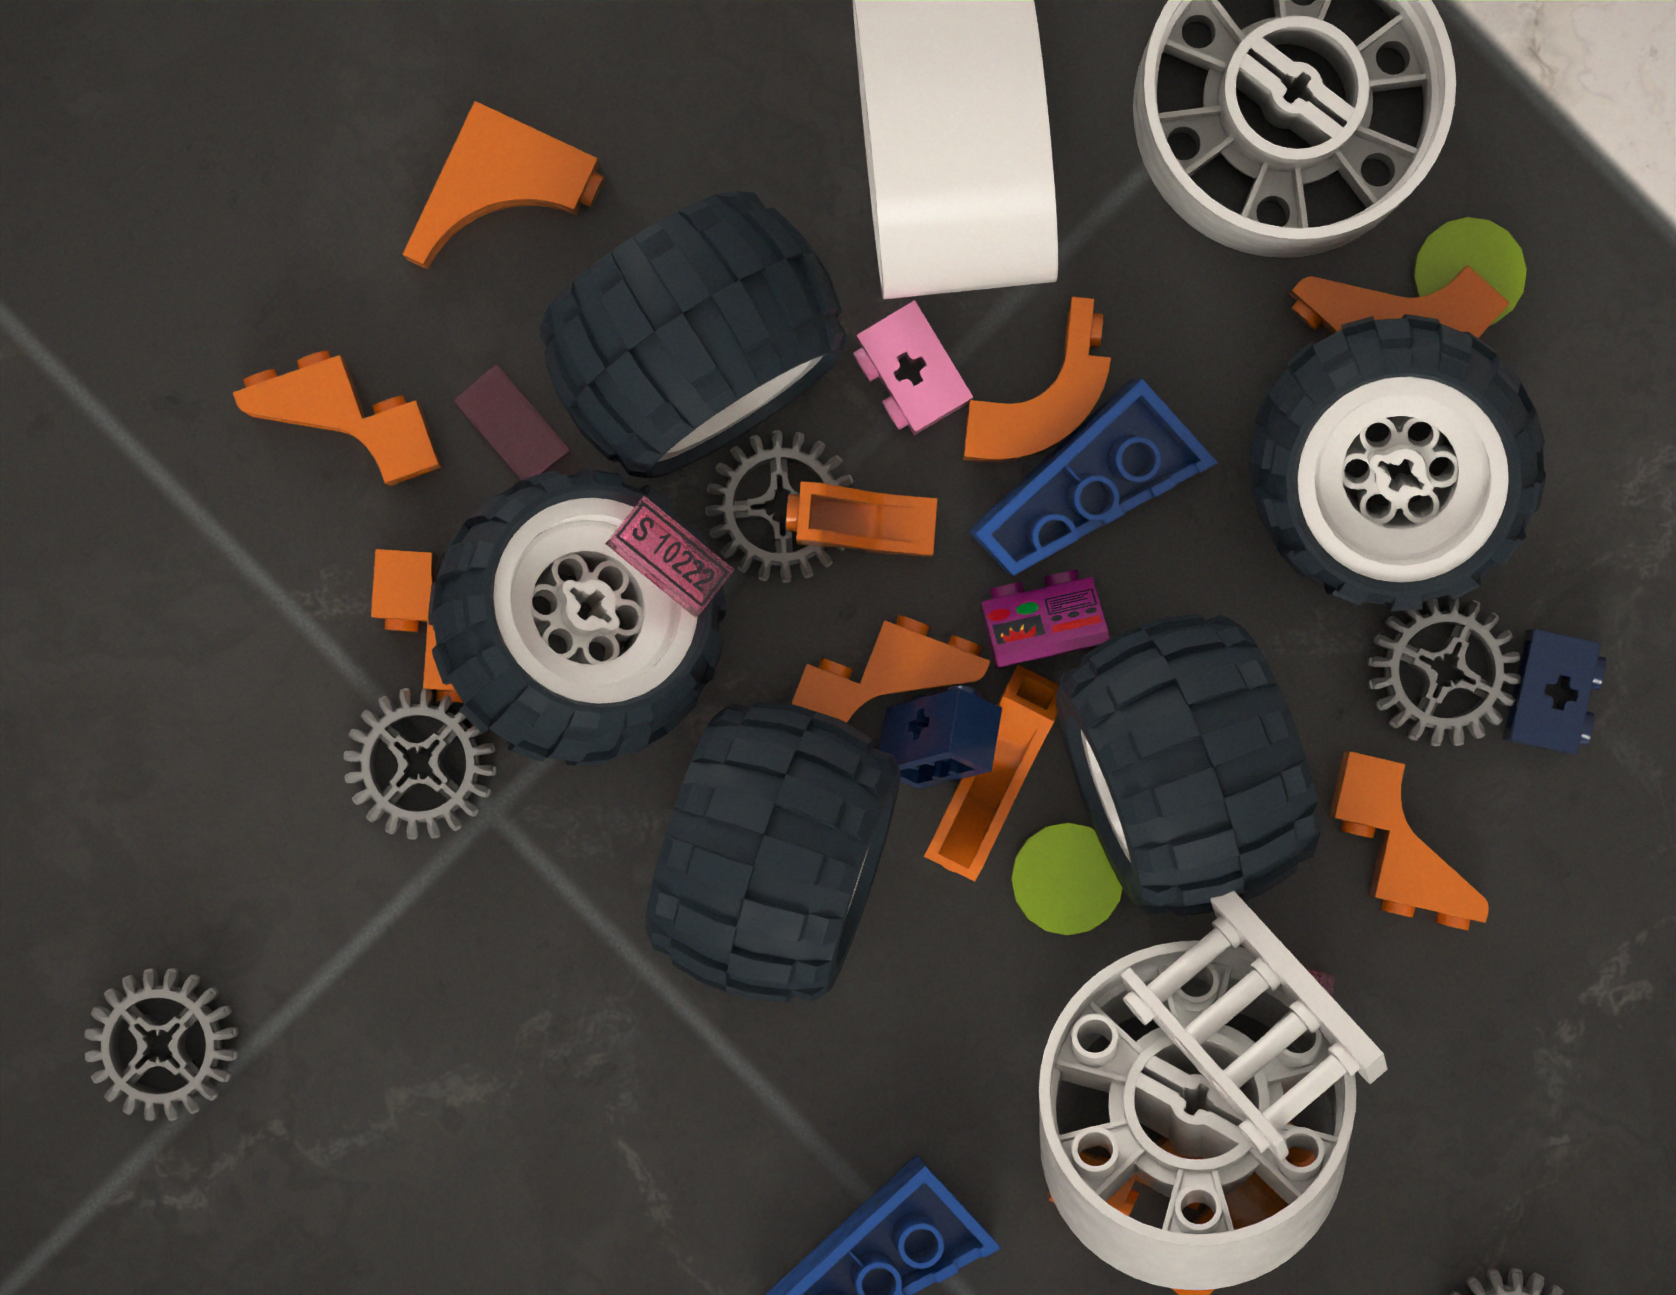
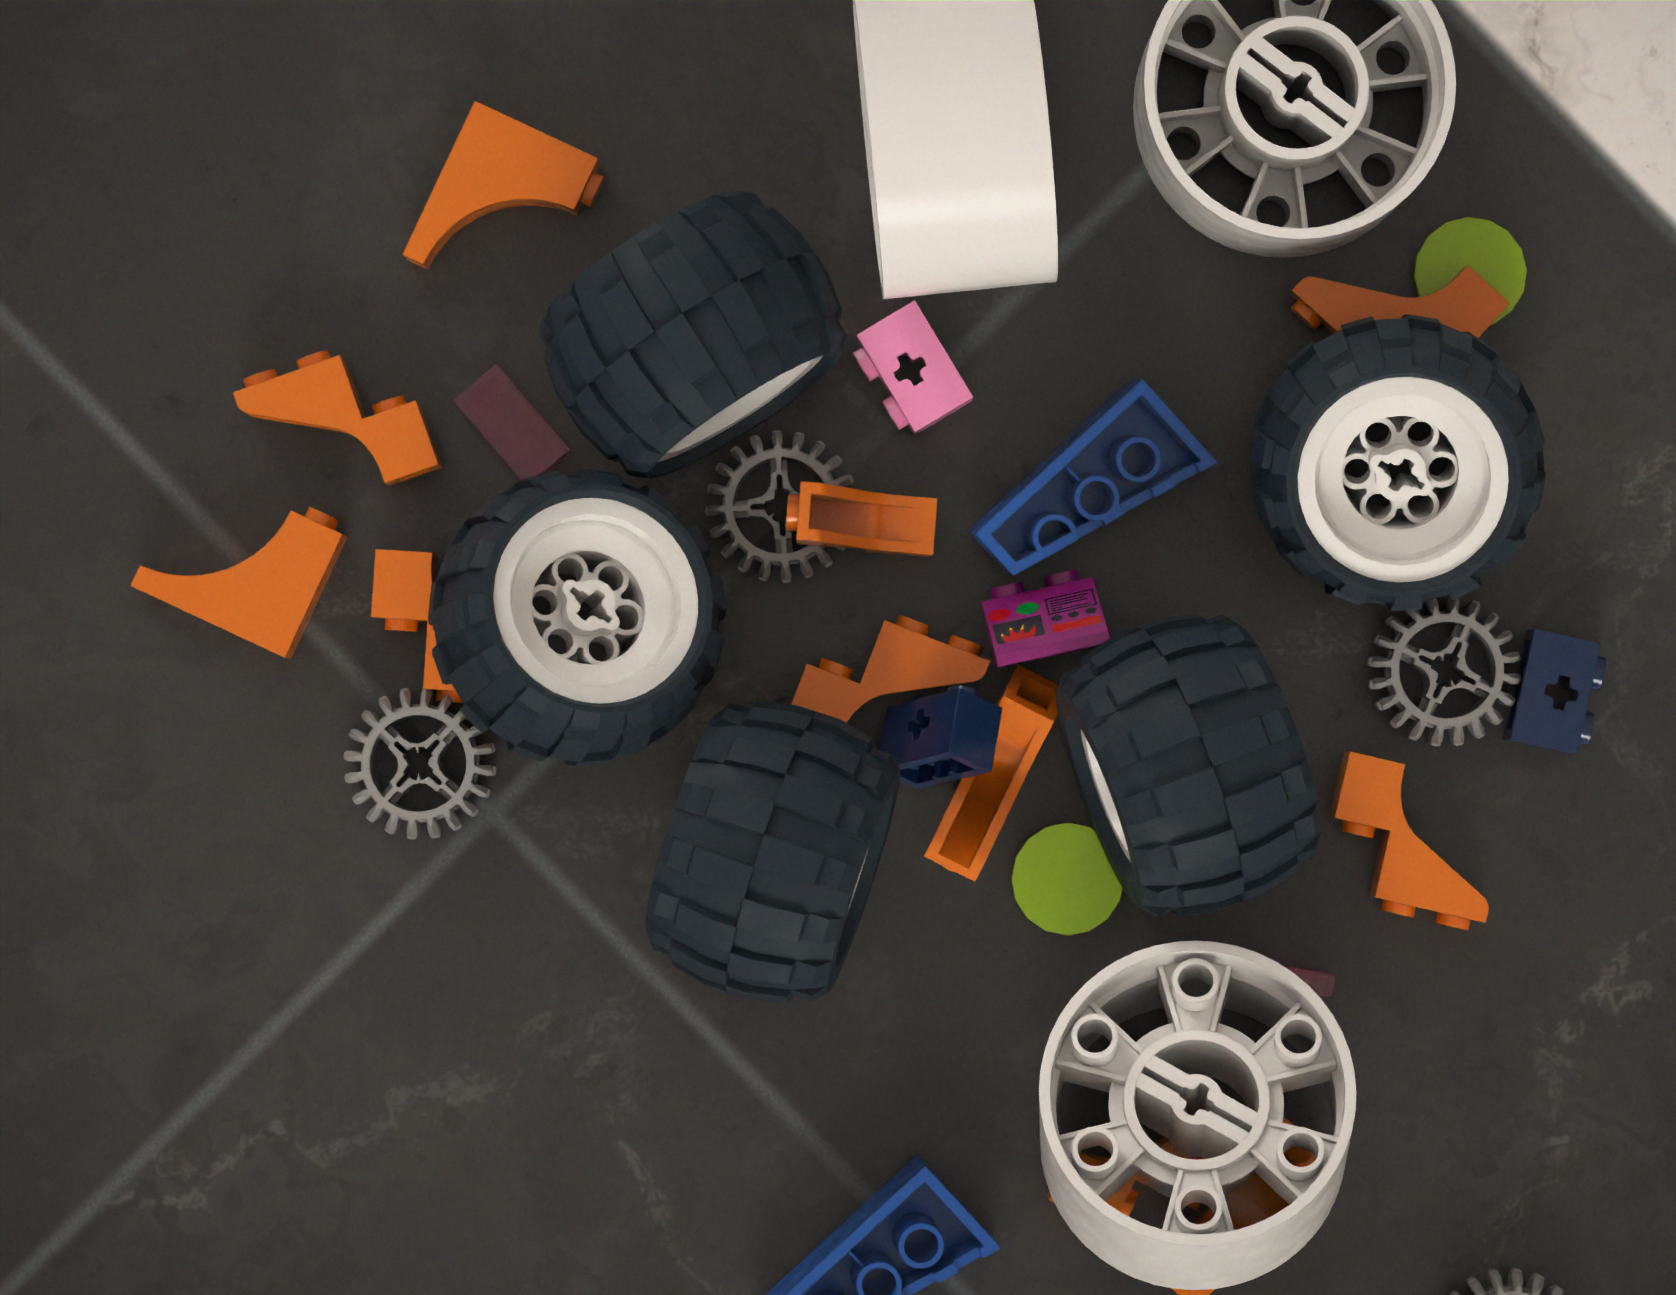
(141, 1026): light grey gear -> none
(266, 595): none -> orange arch
(669, 556): clear pink tile -> none
(1031, 427): orange arch -> none
(1310, 1011): white fence -> none

